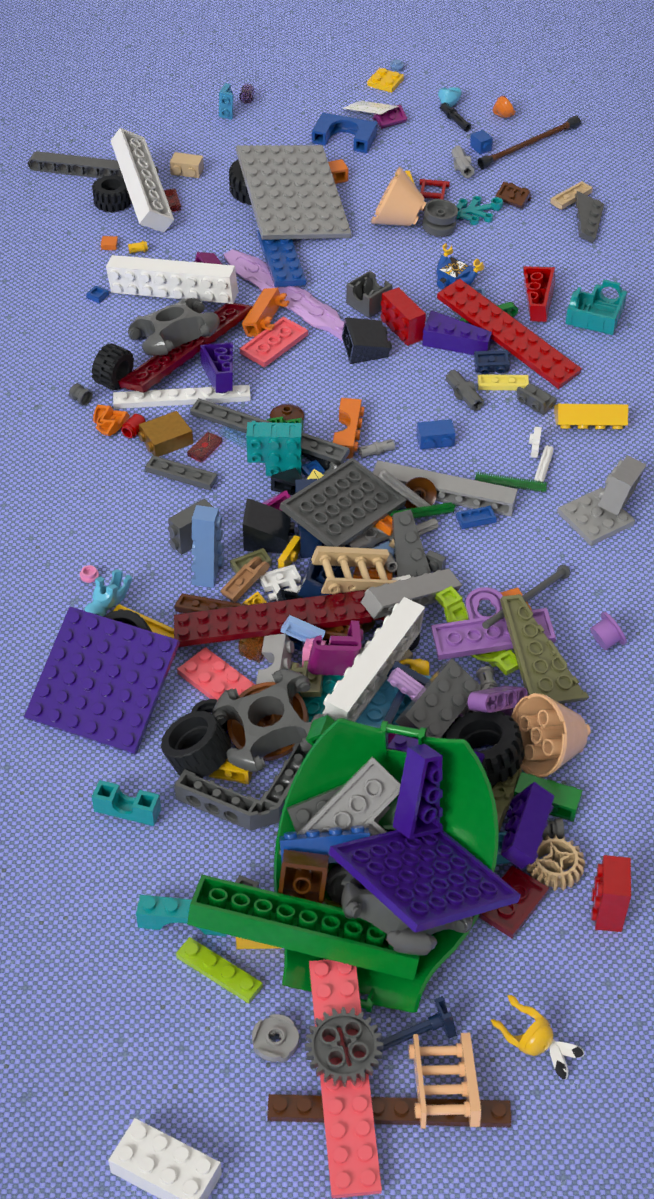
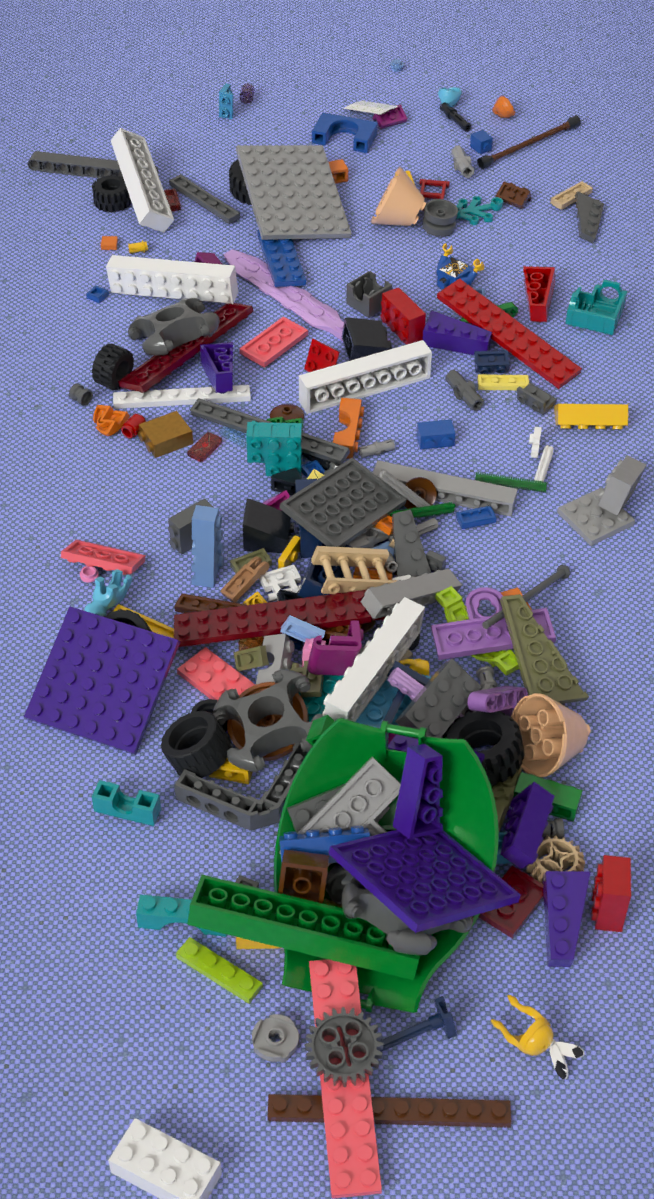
(102, 556): none -> coral plate
(181, 472): dark grey plate -> none
(186, 165): tan brick -> none
(204, 199): none -> dark grey plate
(251, 658): none -> olive plate
(263, 312): orange brick -> none
(320, 356): none -> red hinge
(365, 376): none -> white brick
(385, 80): yellow plate -> none
(464, 1069): light nougat fence -> none
(563, 910): none -> dark purple wedge
(607, 632): medium lavender piece -> none

